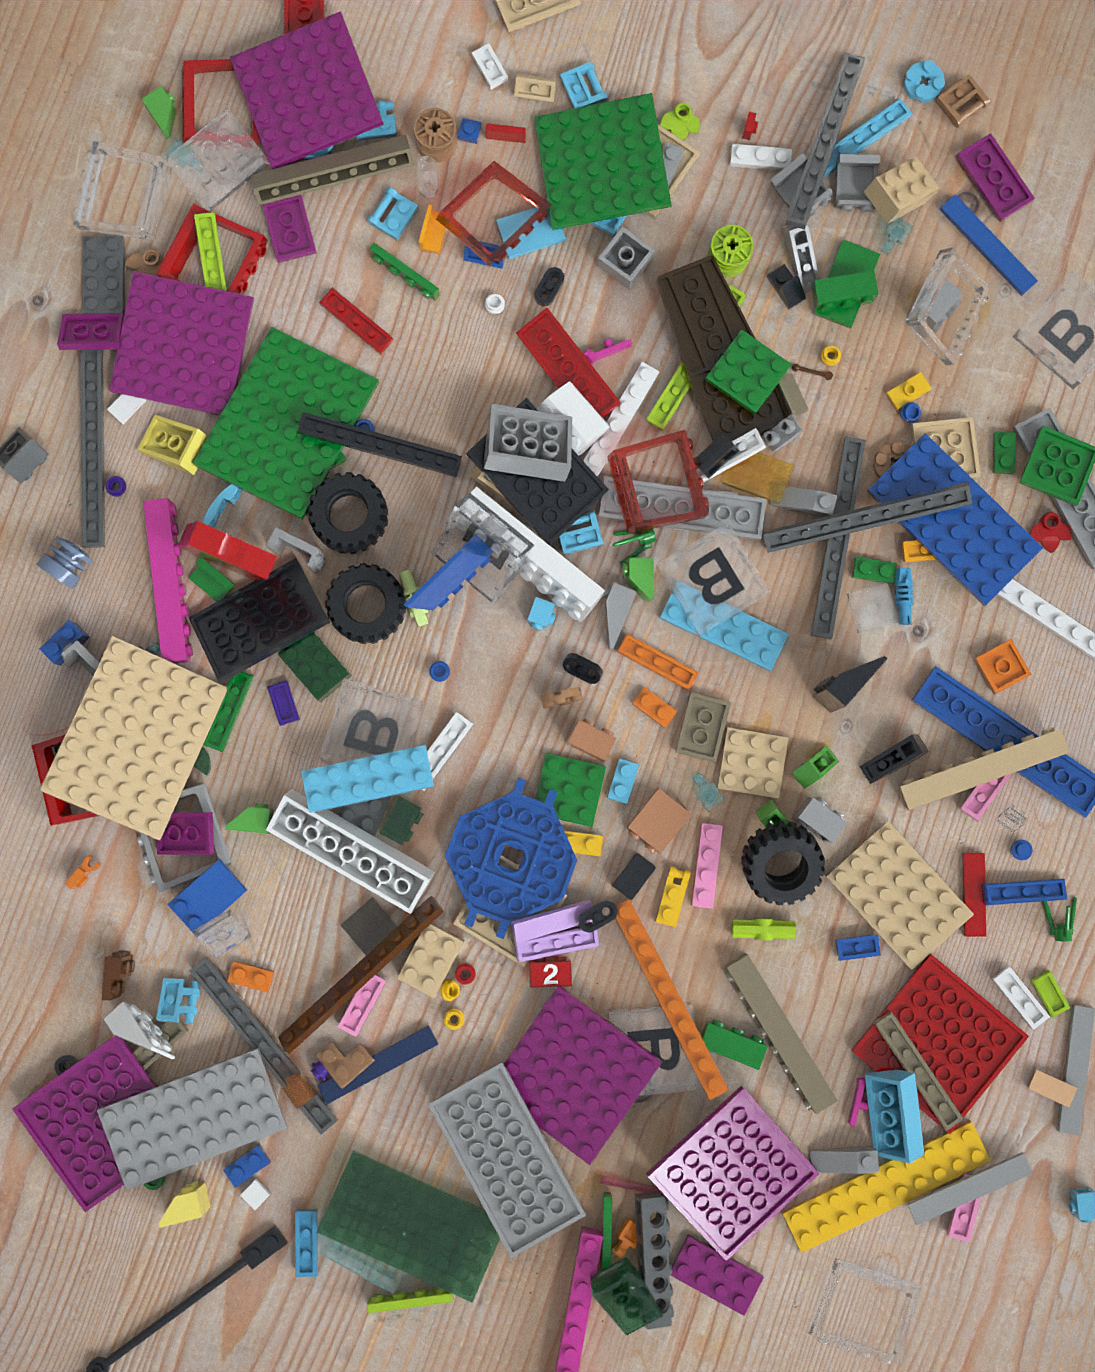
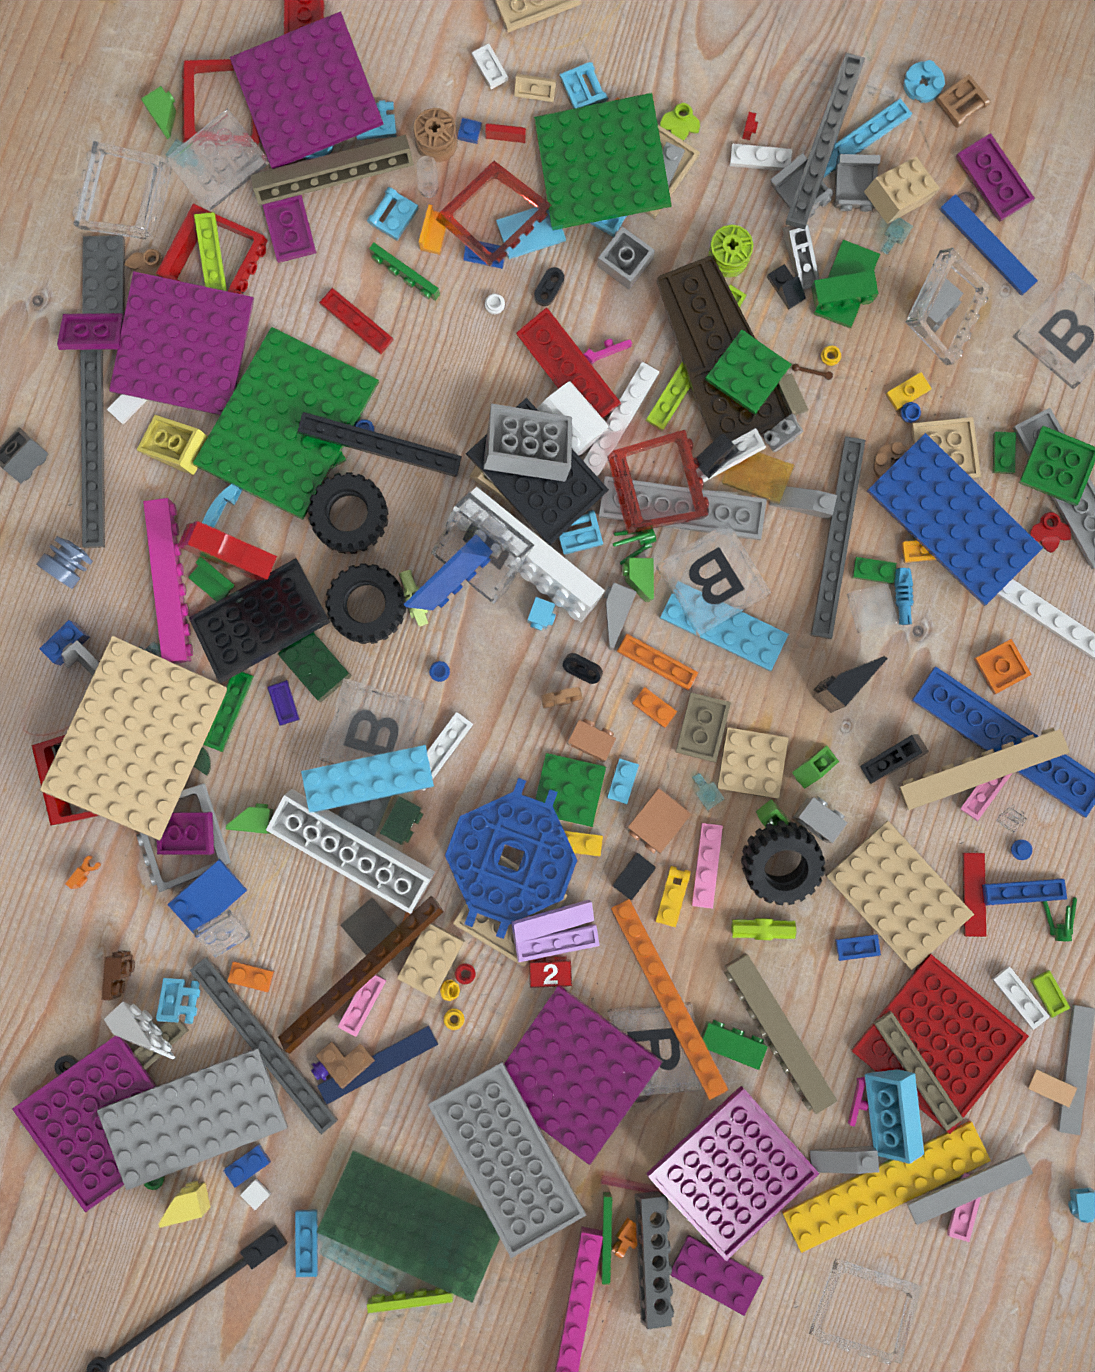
(110, 484): dark purple plate -> none
(280, 539): light grey panel -> none
(299, 1090): clear orange brick -> none
(597, 918): black plate -> none
(625, 1296): clear green slope -> none
(868, 517): dark grey plate -> none

